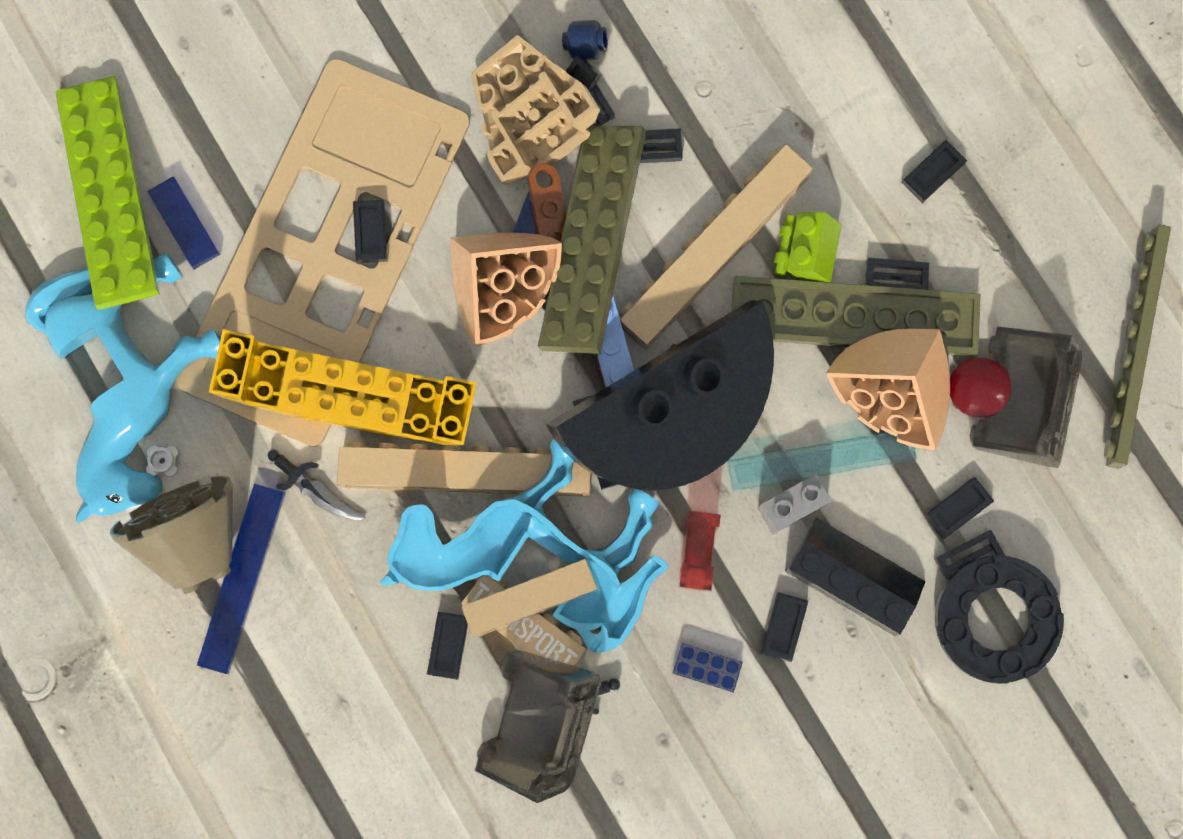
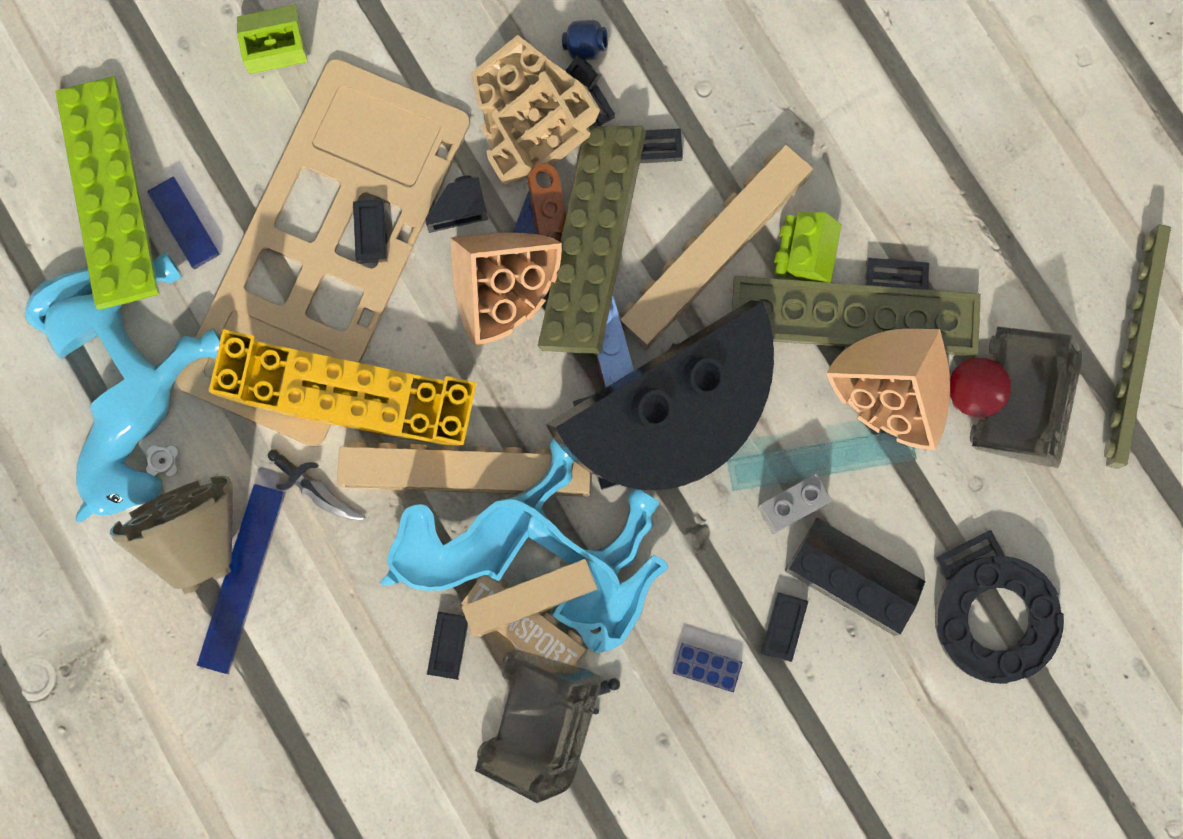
(271, 39): none -> lime slope
(458, 205): none -> black slope
(698, 551): clear red piece -> none
(934, 171): black tile -> none
(959, 508): black tile -> none

